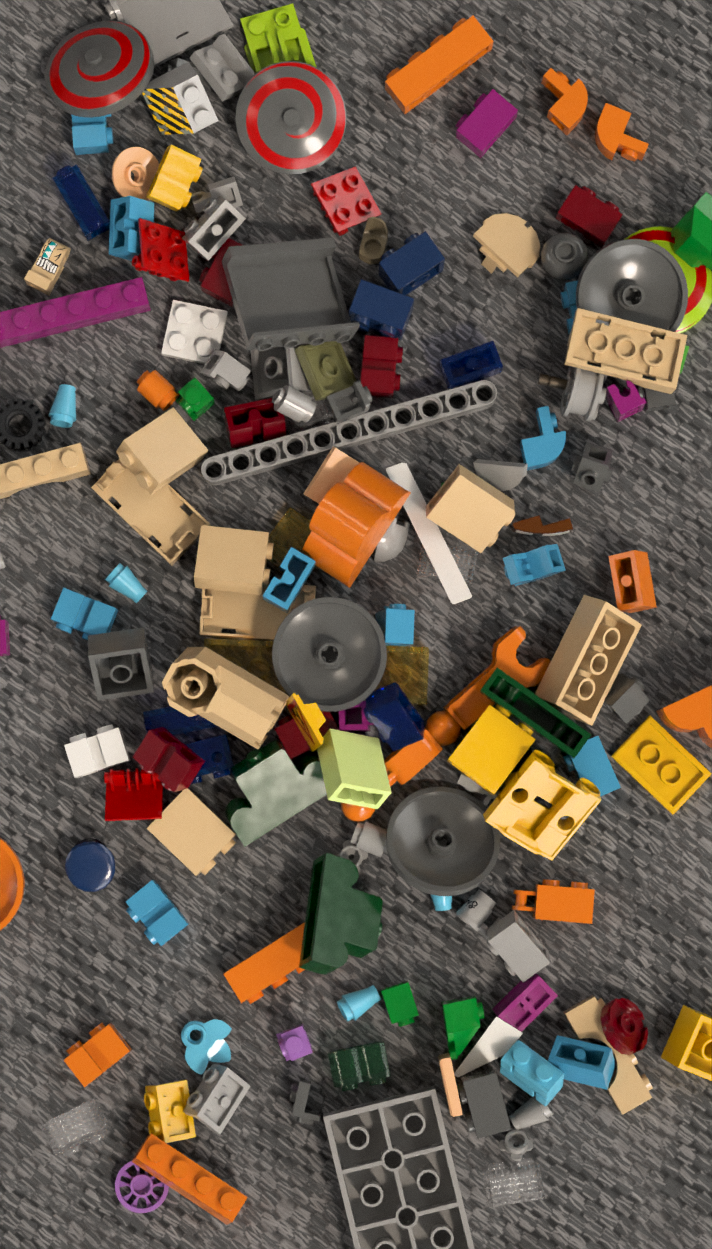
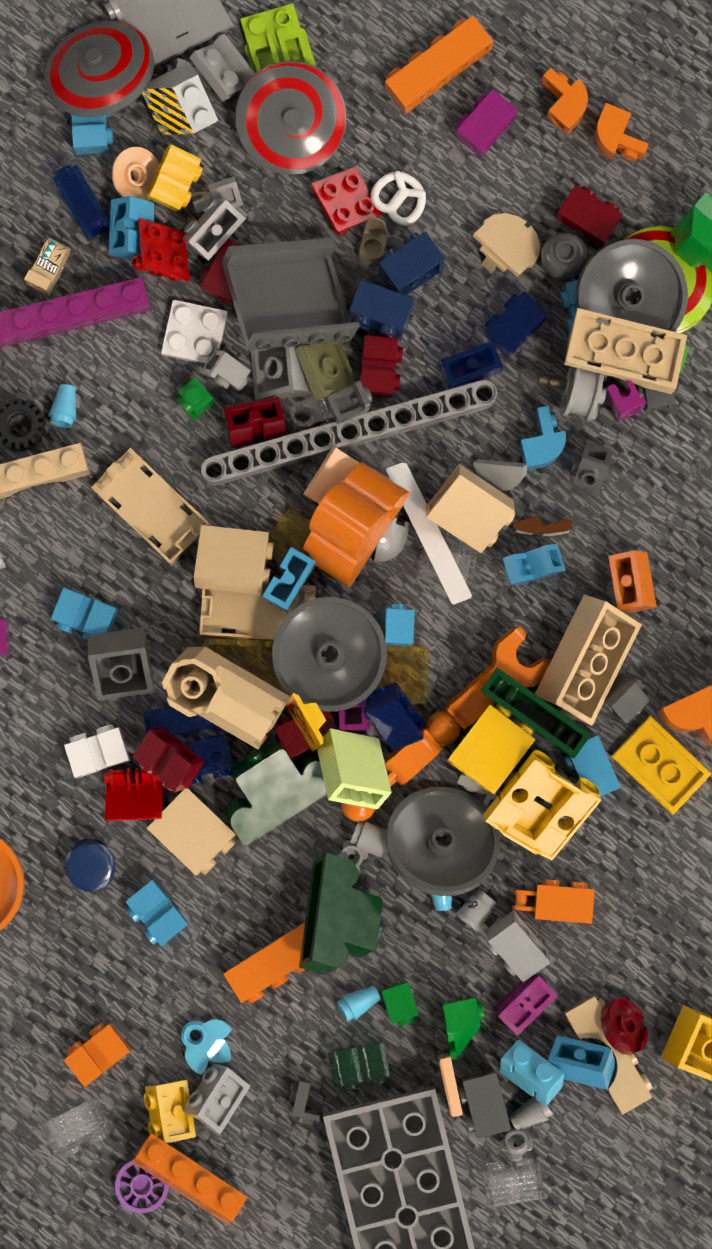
(126, 583): medium azure cone -> none
(156, 390): orange brick -> none
(161, 451): tan brick -> none
(293, 404): light grey brick -> none
(294, 1043): medium lavender brick -> none
(399, 197): none -> white piece
(492, 1045): white sticker -> none
(515, 323): none -> clear blue brick

